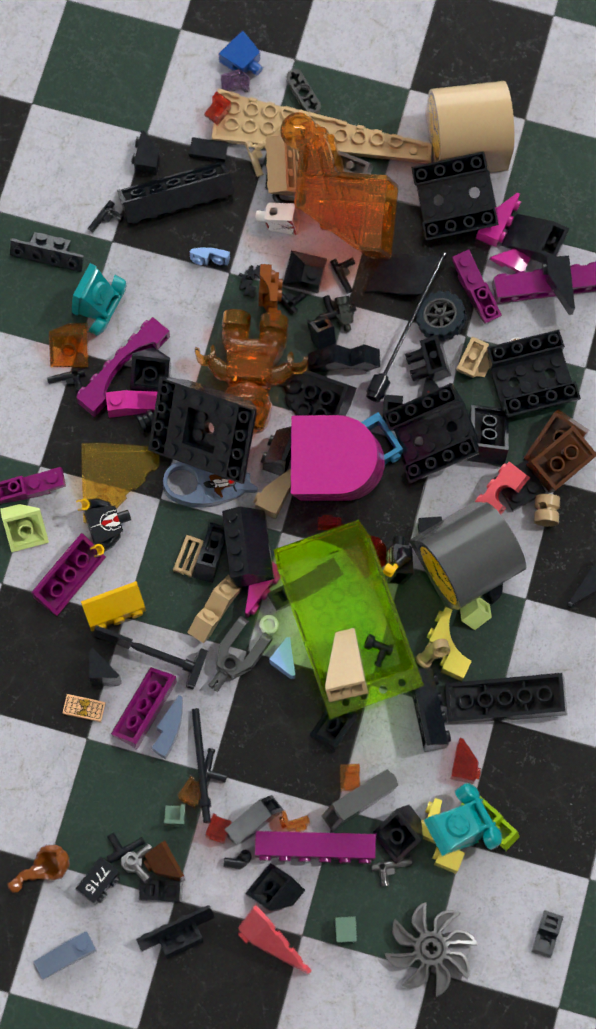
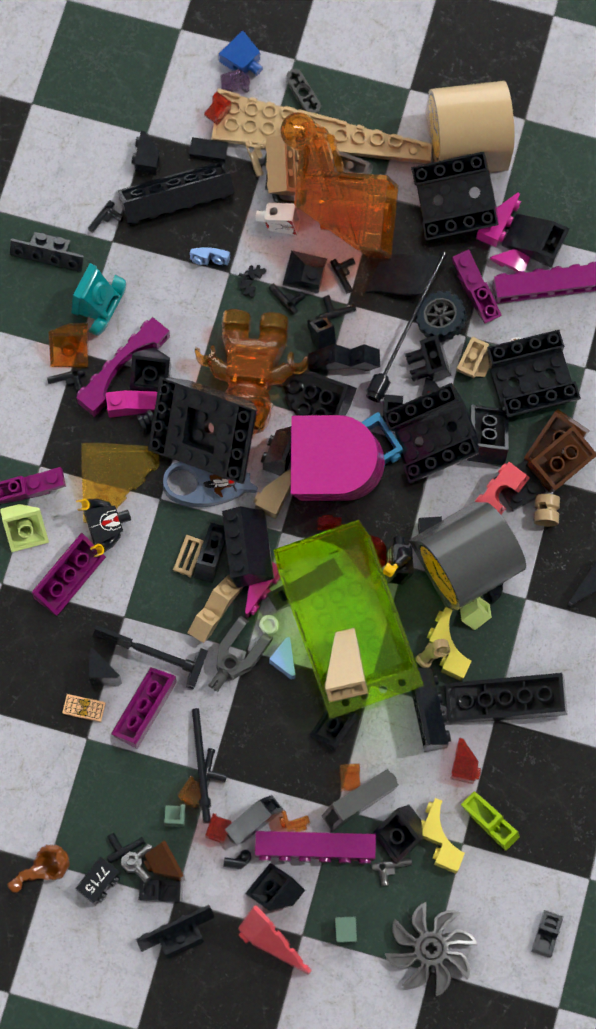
(65, 955): sand blue slope -> none
(114, 606): yellow slope -> none
(169, 729): sand blue slope -> none
(269, 288): dark orange bracket -> none
(344, 317): pearl dark grey piece -> none
(384, 649): black piece -> none
(464, 824): teal piece -> none
(560, 280): black slope -> none

